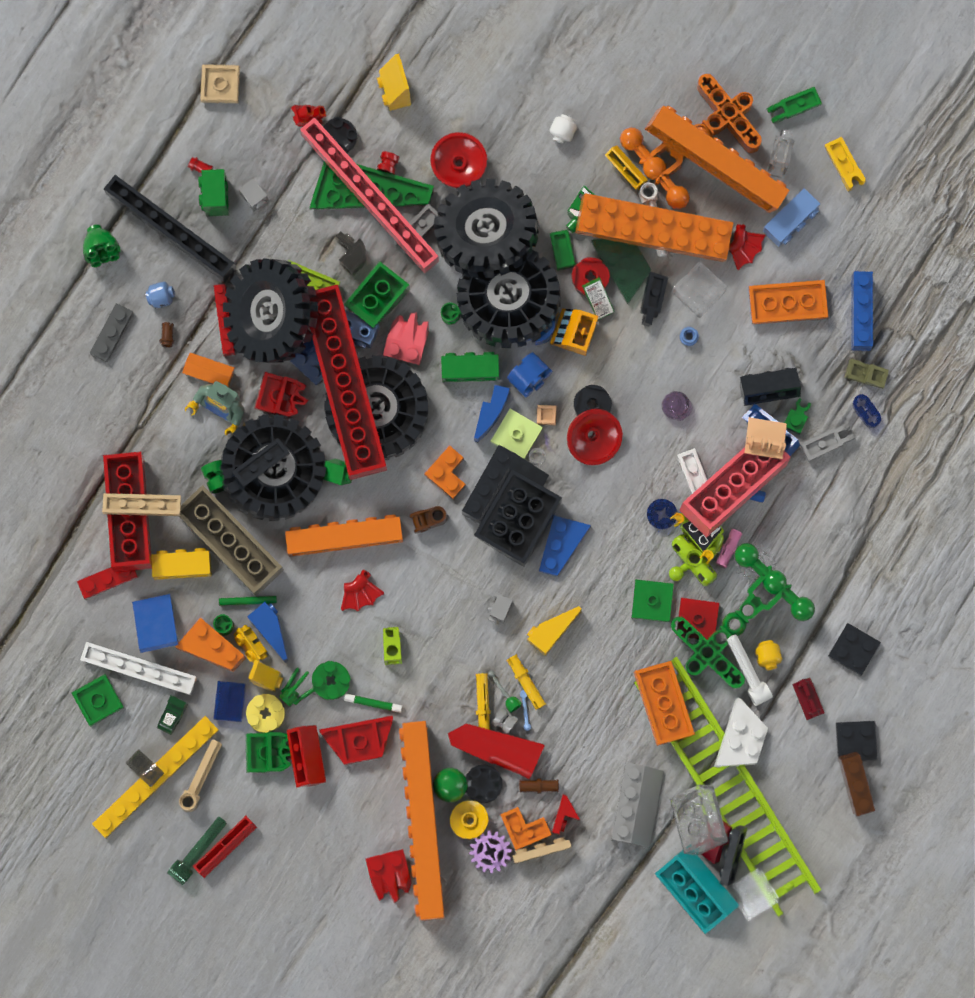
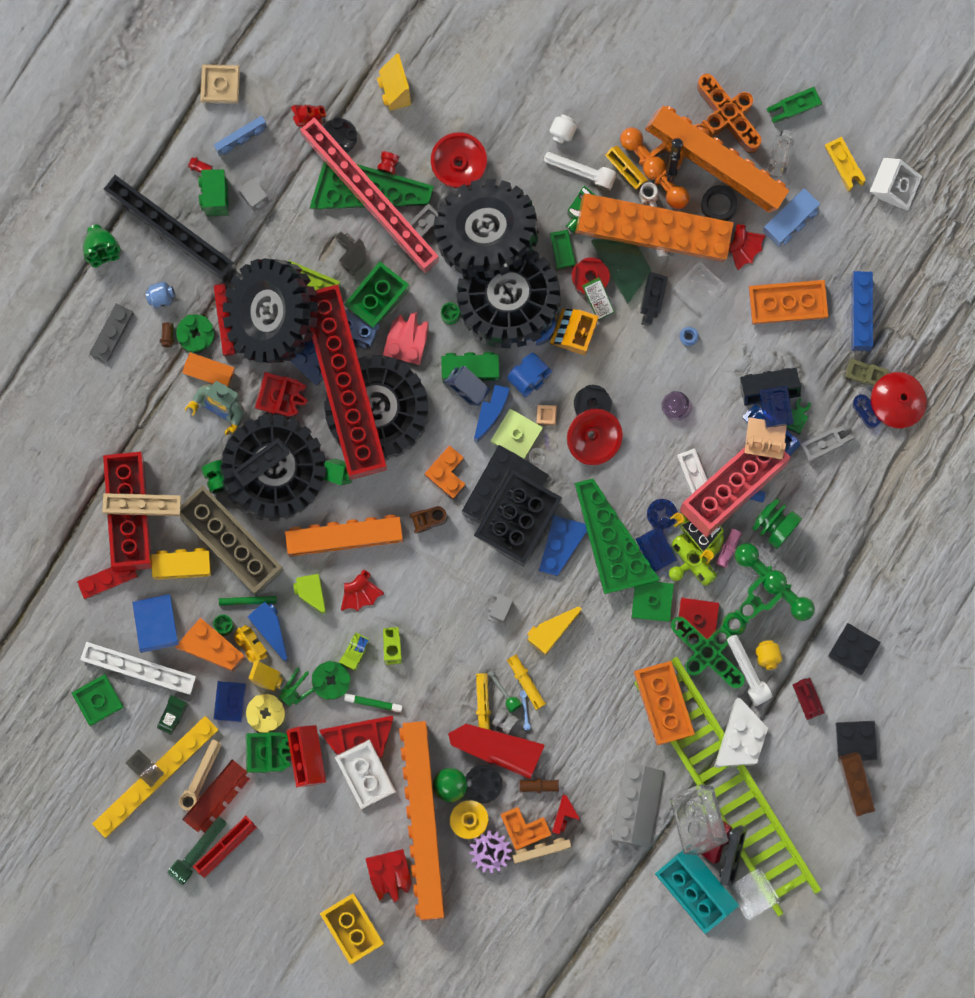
(200, 342): none -> green plate
(211, 801): none -> clear red windscreen
(240, 136): none -> medium blue plate
(310, 591): none -> lime slope
(352, 928): none -> yellow brick
(355, 651): none -> lime leg
(365, 774): none -> white tile
(467, 386): none -> dark blue hinge
(602, 178): none -> white axle
(614, 550): none -> green wing
(656, 549): none -> clear blue plate
(674, 157): none -> black piece
(719, 190): none -> black tyre
(776, 407): none -> clear blue plate
(776, 523): none -> green wheel
(890, 407): none -> red dish
(896, 183): none -> white slope

